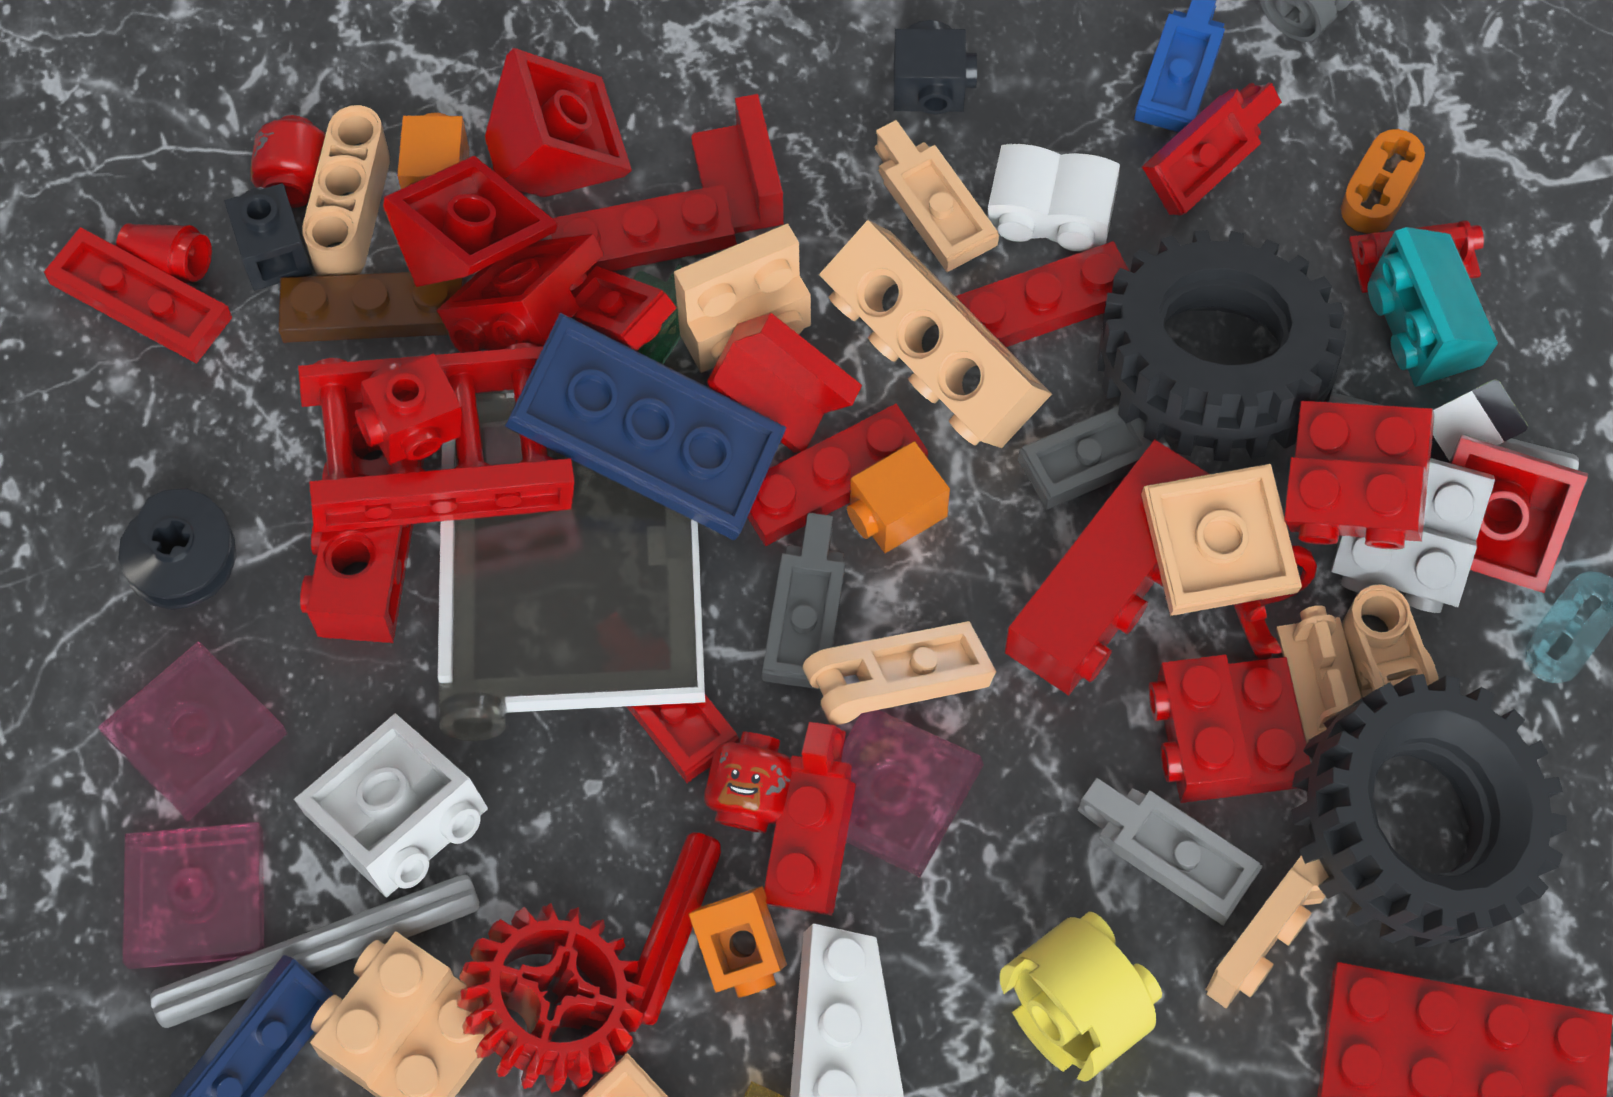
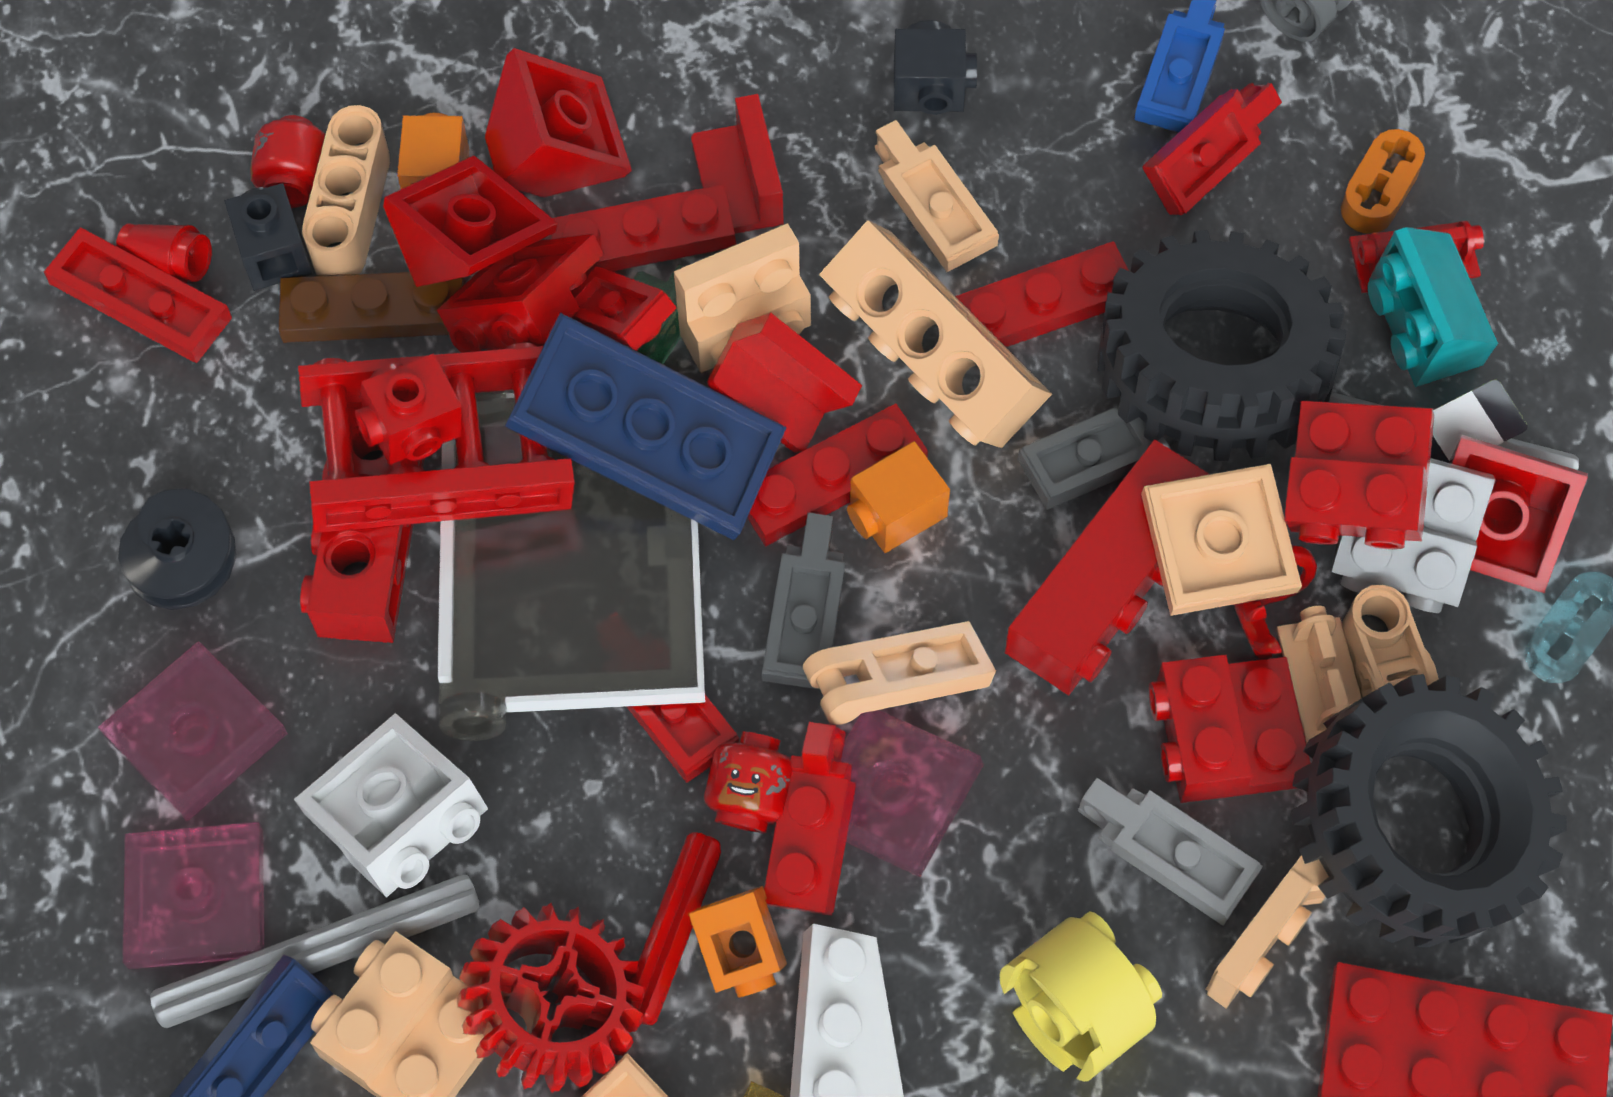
(1053, 196): white brick -> none

